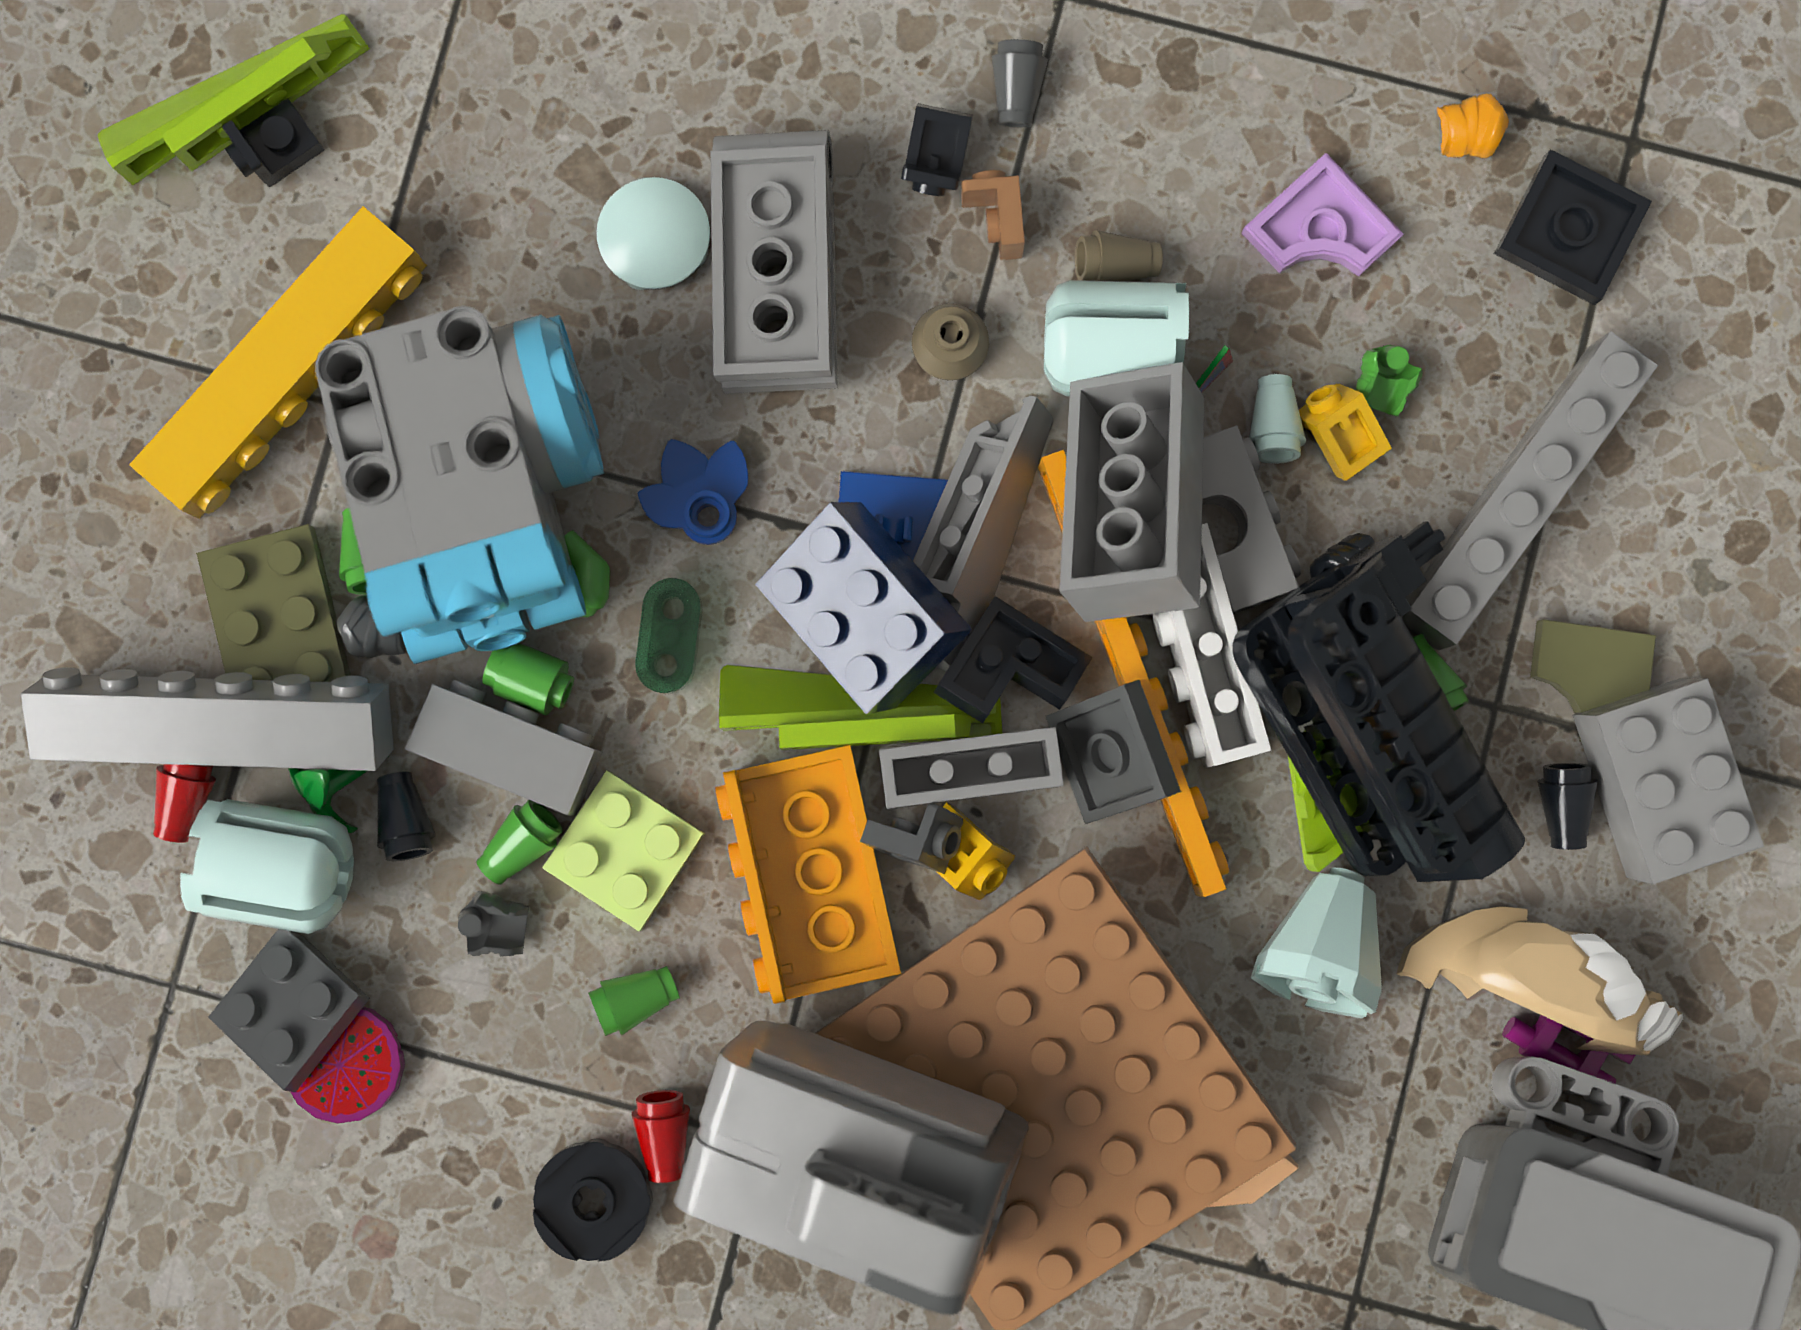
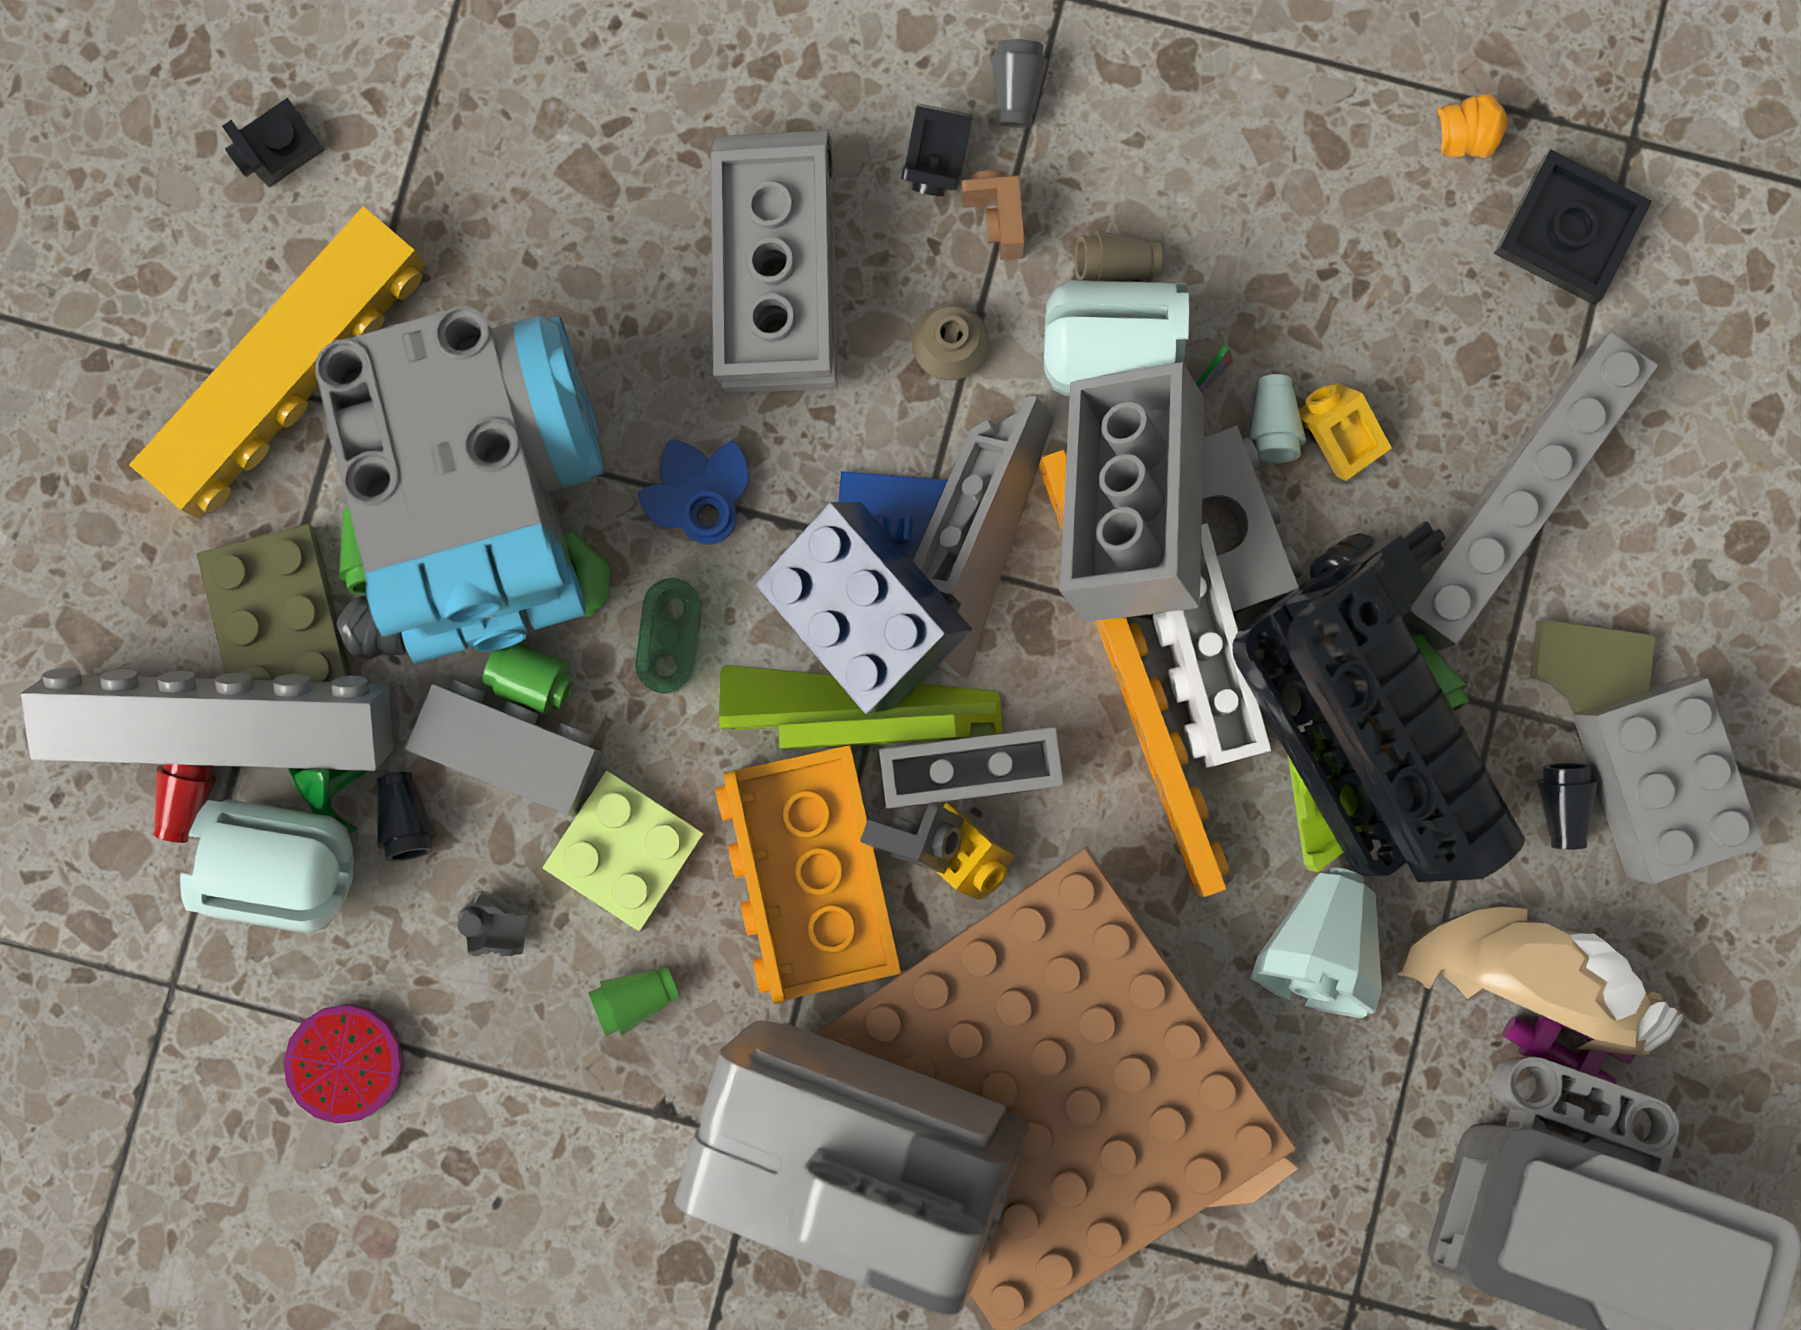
(193, 119): lime wedge -> none
(288, 1008): dark grey plate -> none
(520, 840): bright green cone -> none
(591, 1235): black plate -> none
(653, 233): light aqua dish -> none
(662, 1133): red cone -> none
(1009, 648): black plate -> none
(1113, 752): dark grey plate -> none
(1322, 219): lavender tile -> none
(1388, 378): bright green arm -> none

